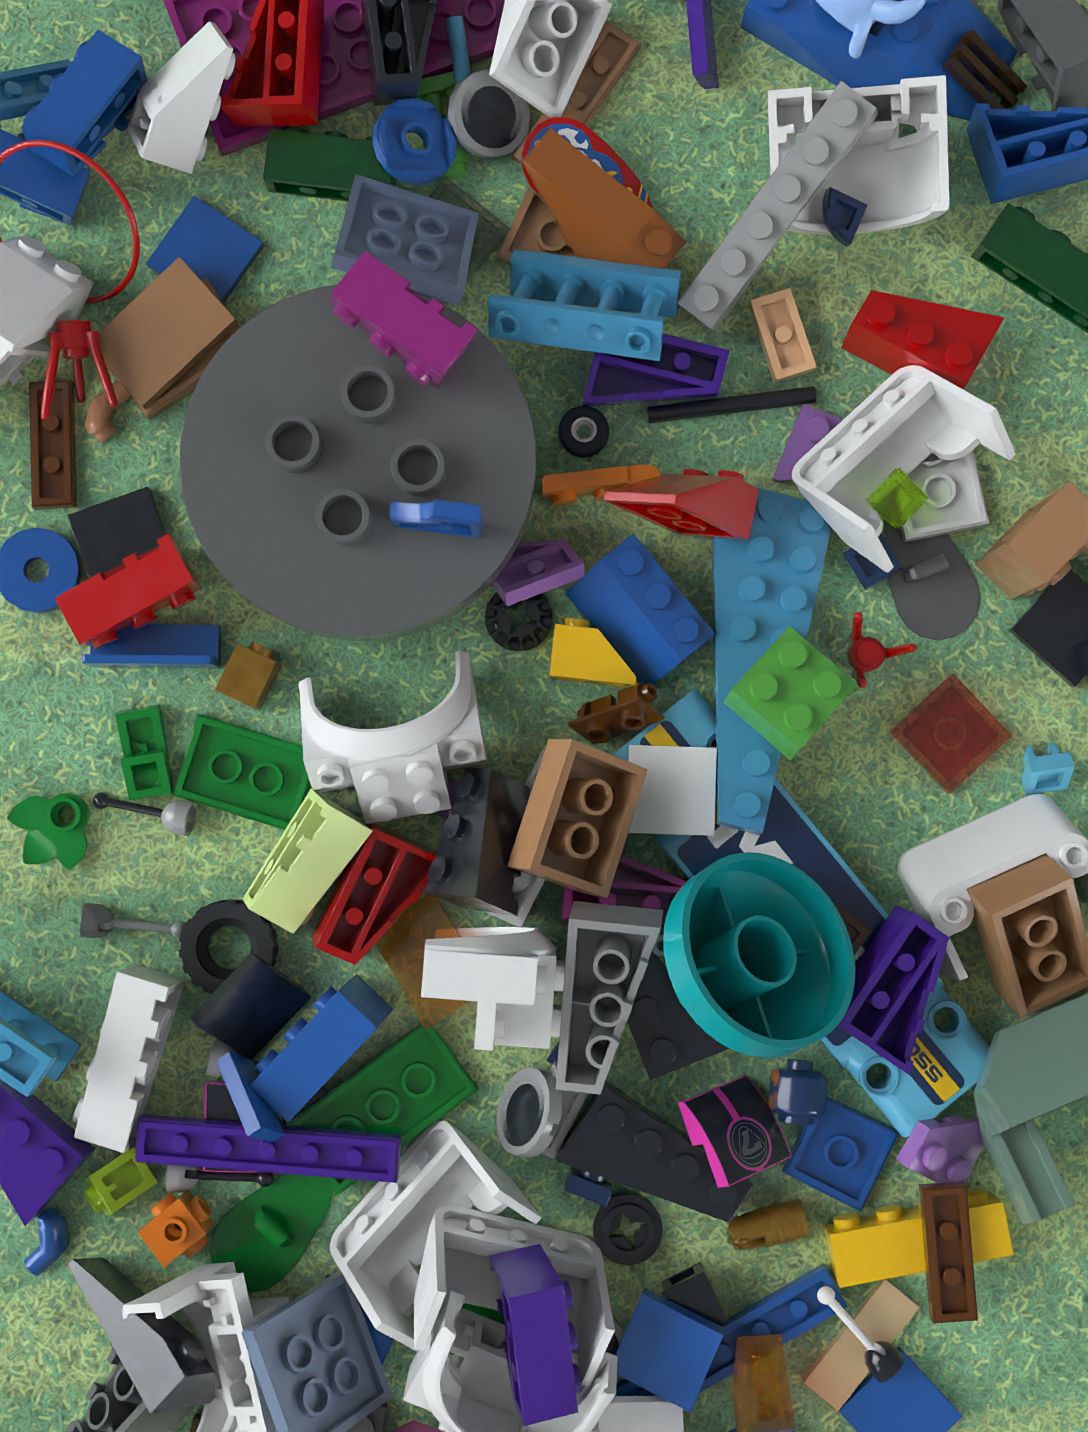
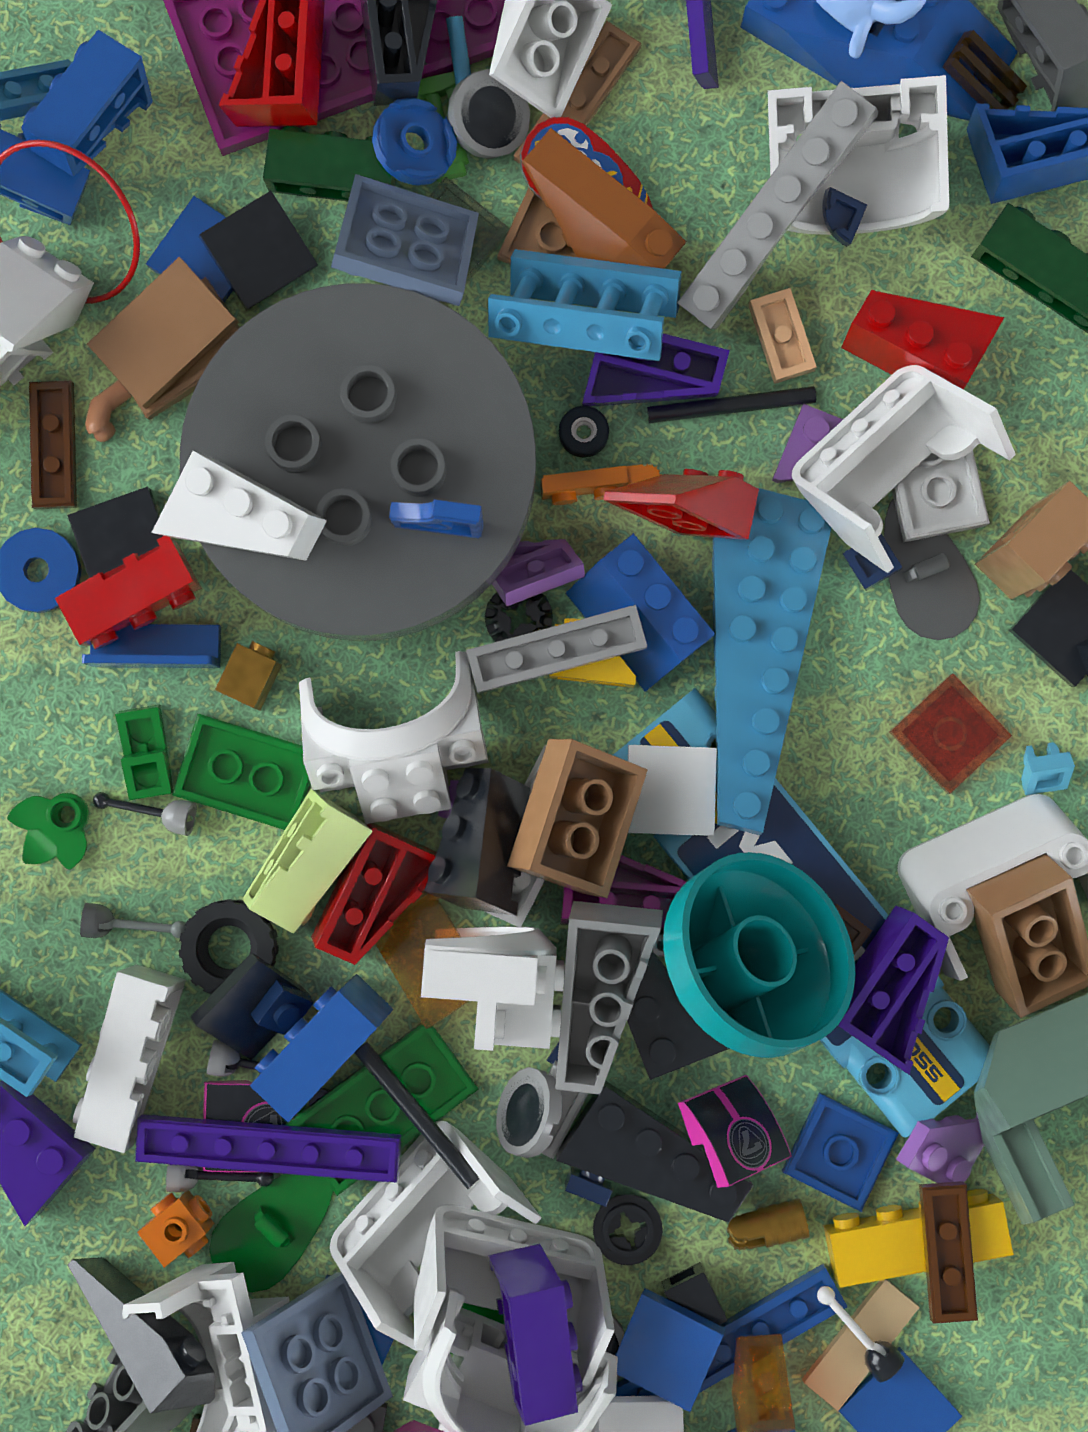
(53, 1241): blue arm -> none
(75, 341): red plant -> none
(118, 1183): lime bracket -> none
(181, 100): white slope -> none
(234, 511): none -> white wedge
(254, 1112): blue tile -> none
(258, 250): none -> black tile
(281, 1007): none -> dark blue plate
(400, 320): magenta wedge -> none
(417, 1114): none -> black bar
(556, 649): none -> light grey plate
(605, 719): reddish brown hinge -> none
(789, 692): bright green brick -> none
(798, 1092): dark blue head -> none
(868, 653): red plant -> none
(897, 498): clear neon green tile -> none

